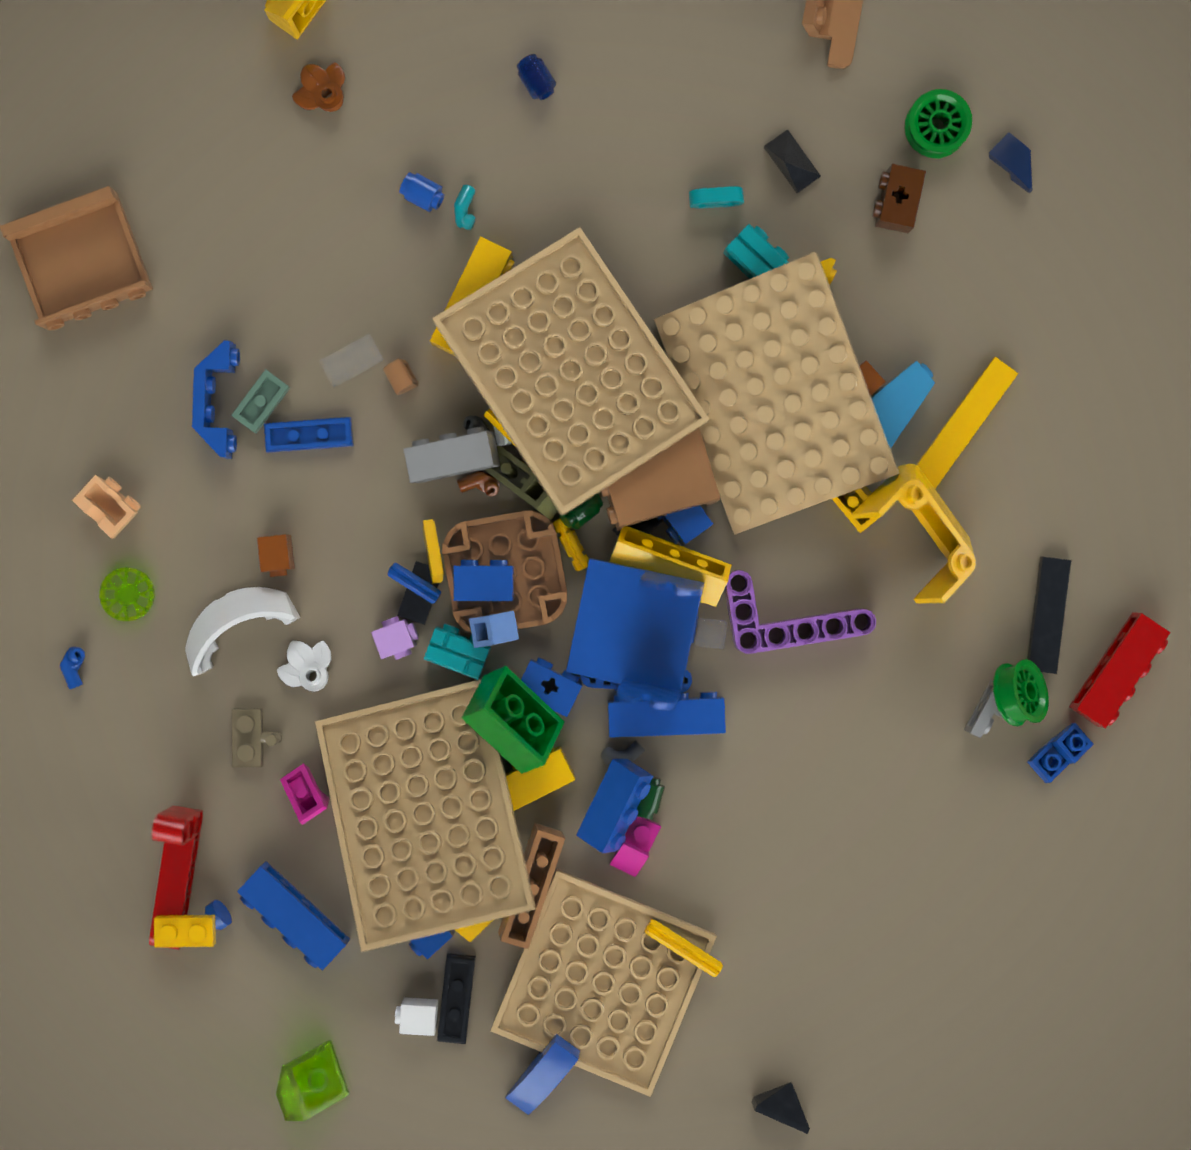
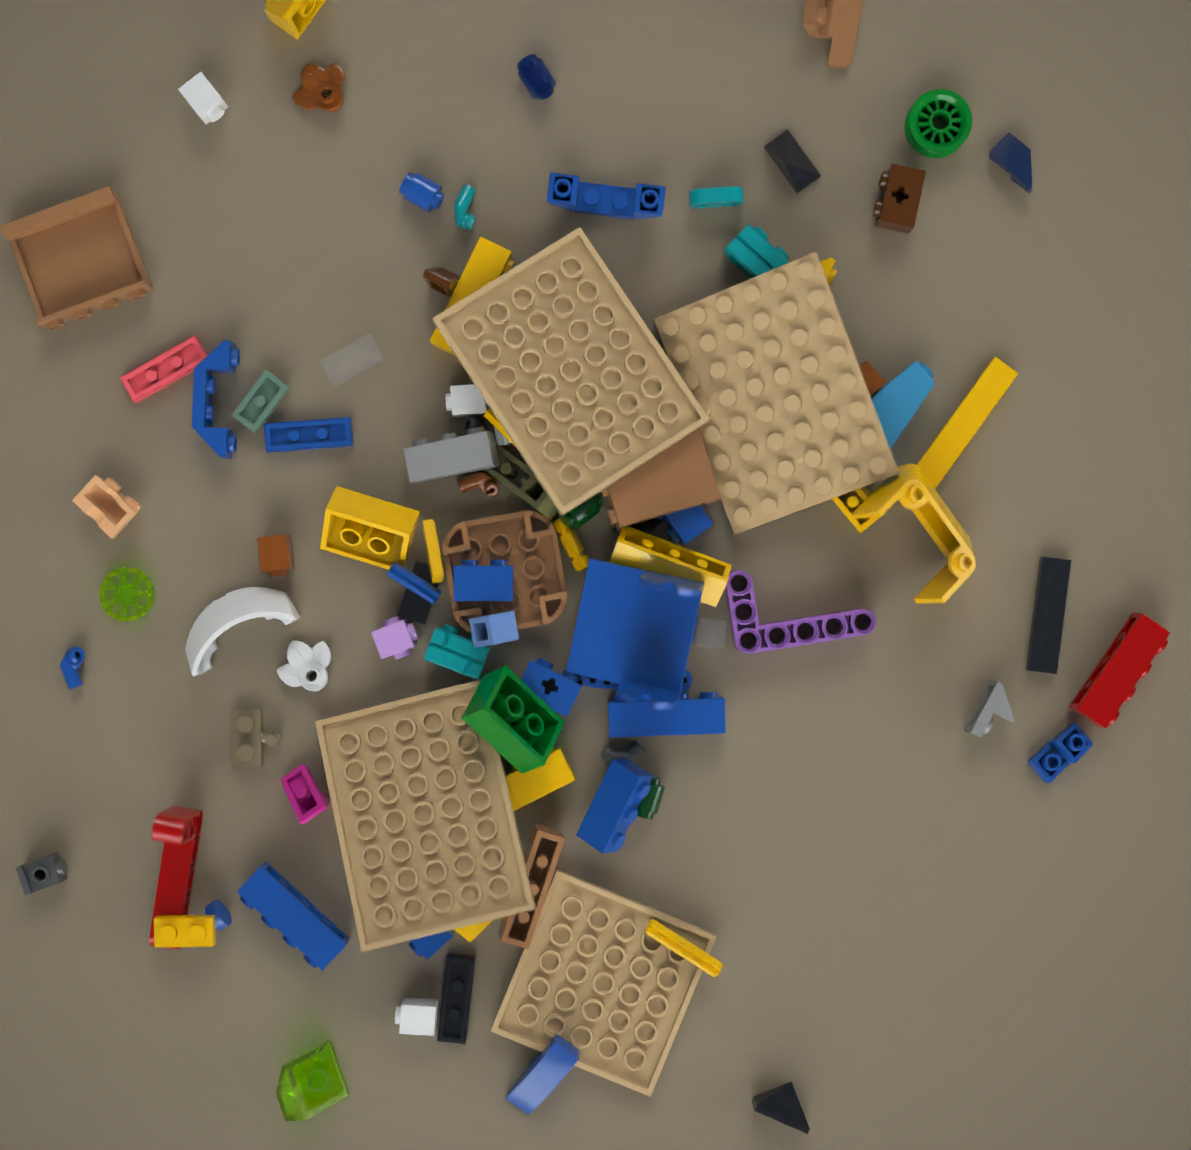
(31, 876): none -> dark grey brick
(164, 369): none -> coral tile
(203, 98): none -> white brick
(368, 528): none -> yellow slope
(400, 376): medium nougat brick -> none
(441, 280): none -> reddish brown slope
(465, 401): none -> white brick
(605, 200): none -> blue slope
(635, 849): dark pink slope -> none
(1020, 692): green wheel -> none

